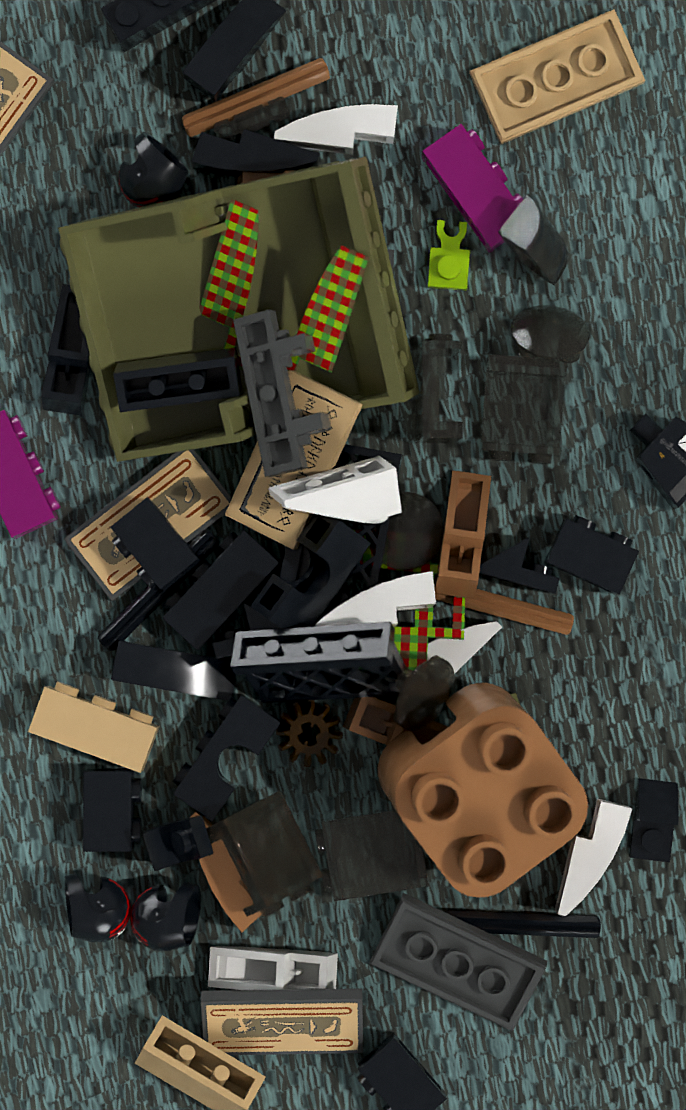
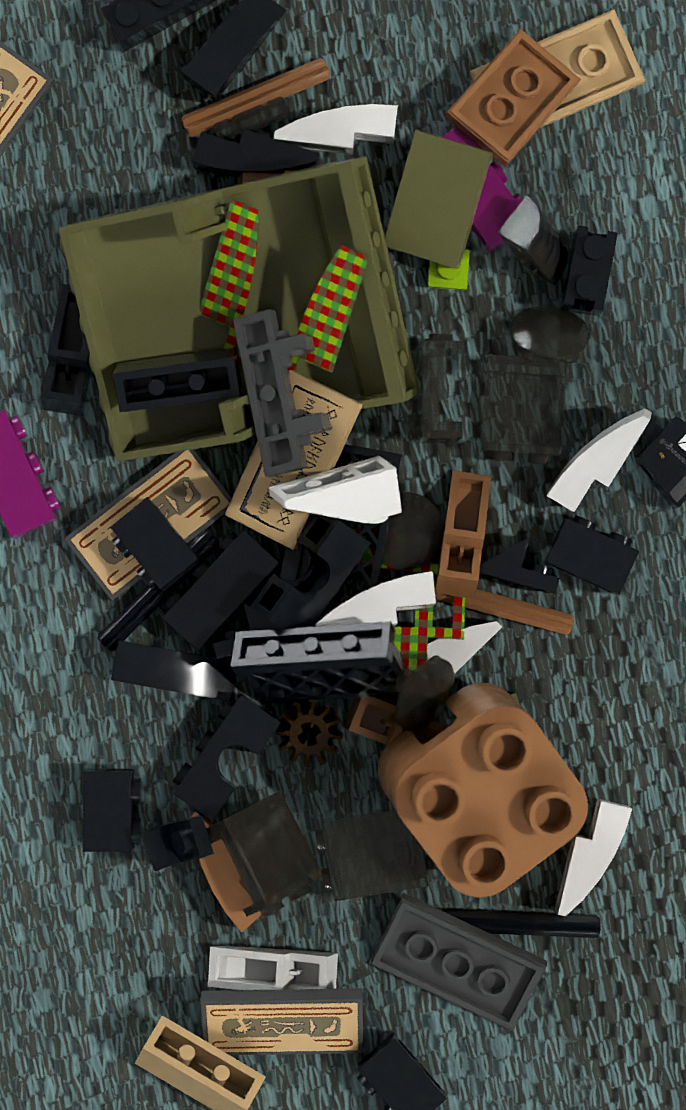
(94, 726): tan brick -> none
(97, 915): black helmet -> none
(153, 176): black helmet -> none
(166, 924): black helmet -> none
(437, 198): none -> olive tile
(512, 97): none -> medium nougat tile
(588, 271): none -> black brick
(598, 460): none -> white slope
(654, 820): black slope -> none

